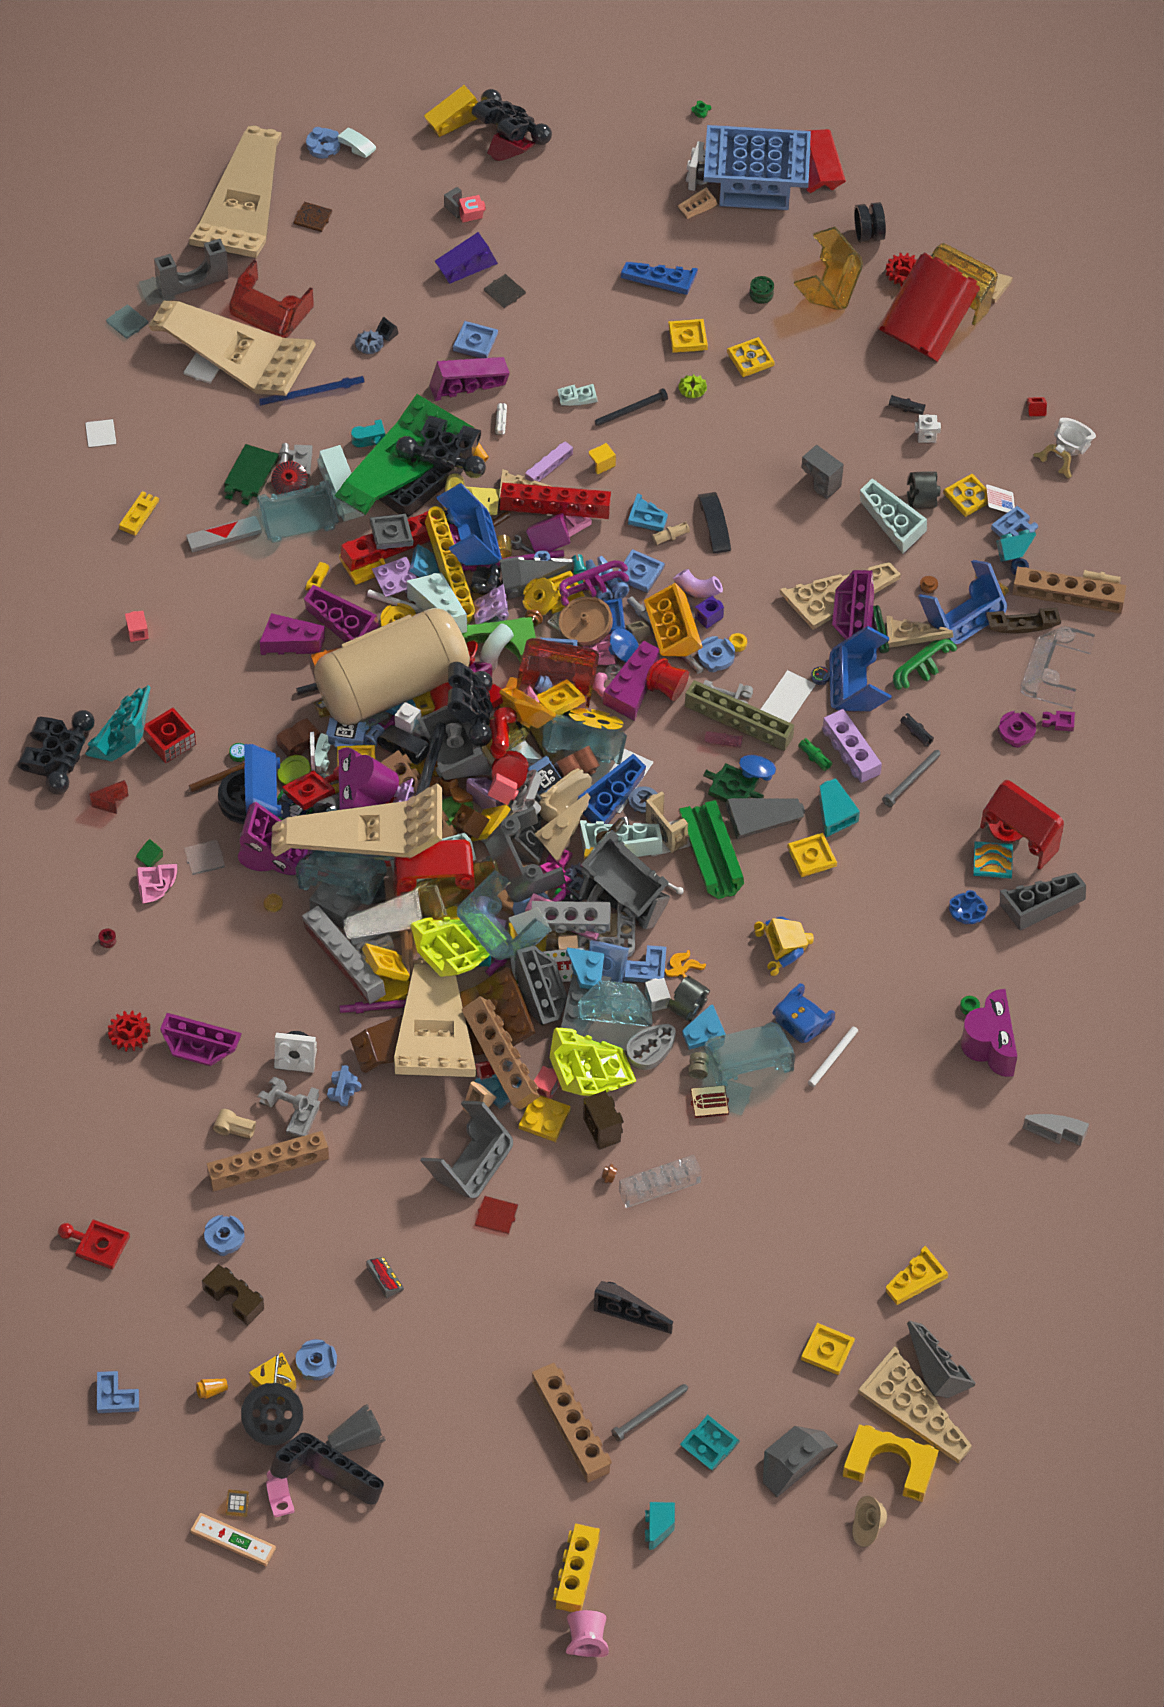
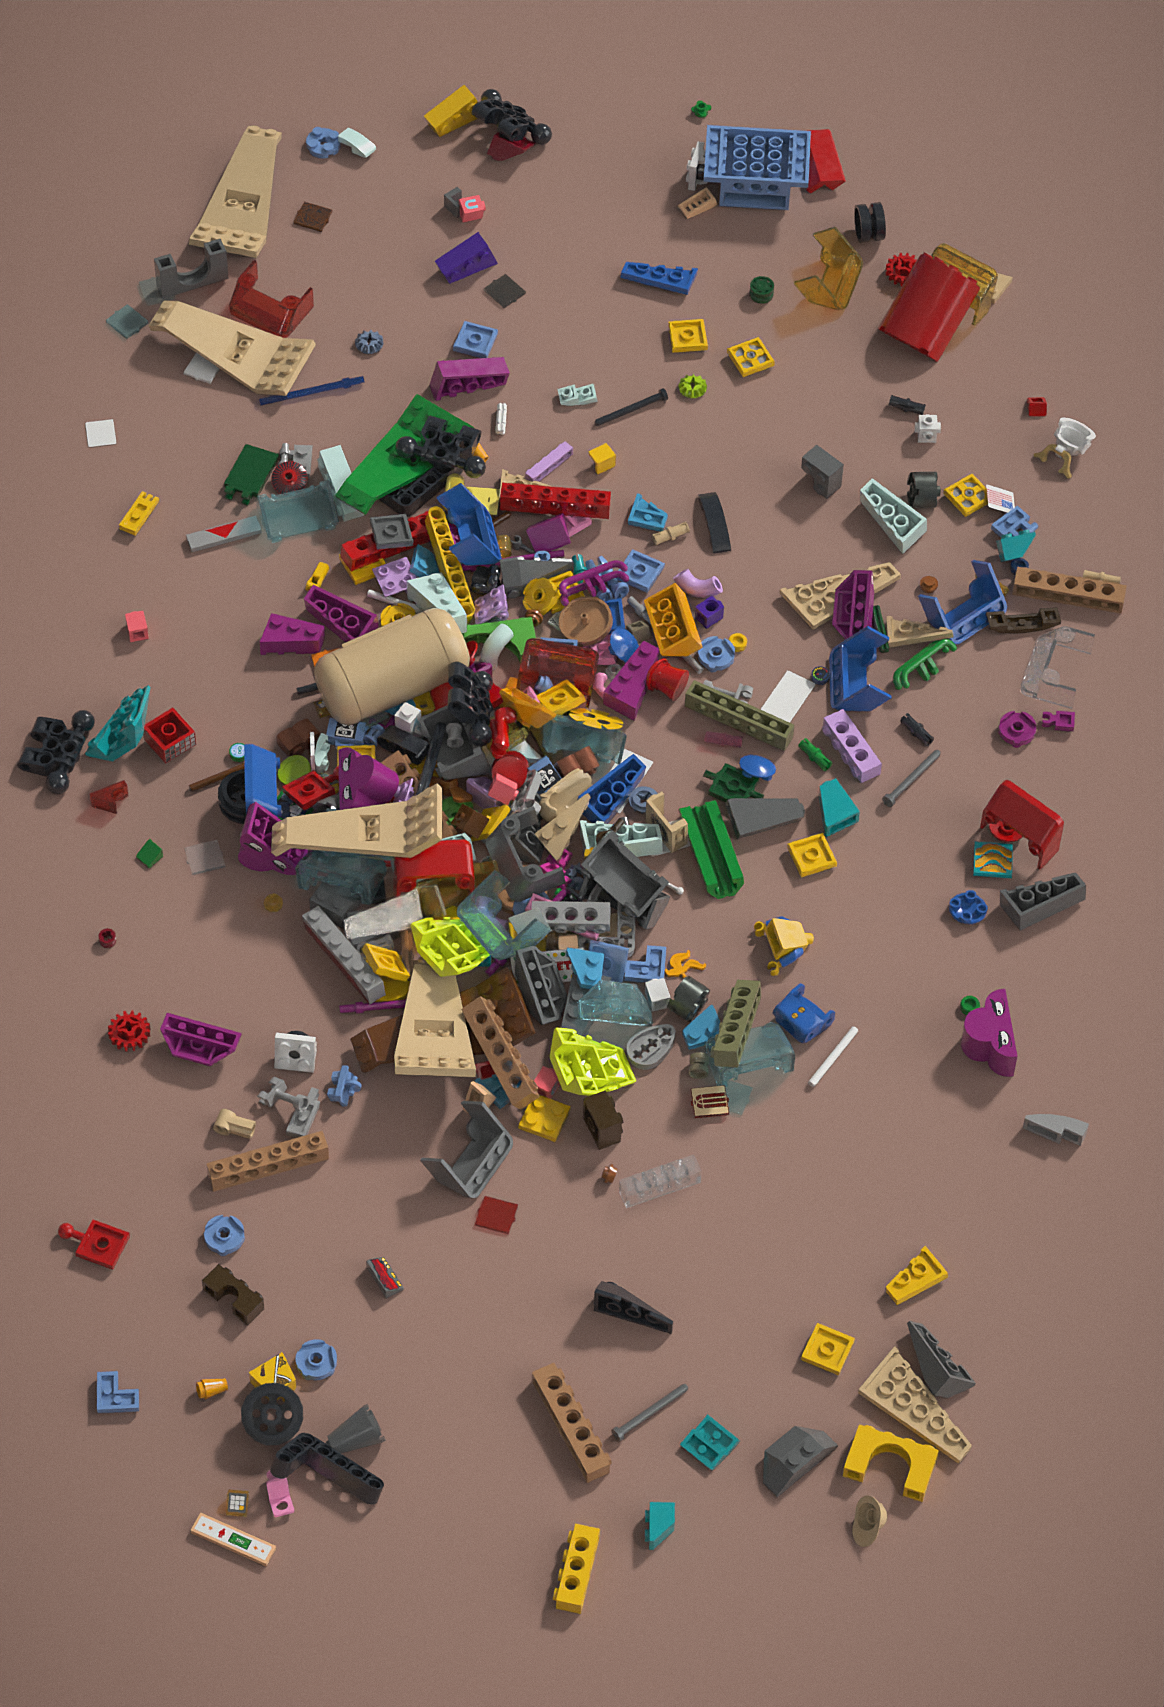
(155, 881): bright pink brick -> none
(368, 435): teal leg -> none
(387, 329): black slope -> none
(587, 1634): bright pink hat -> none
(736, 1023): none -> olive brick

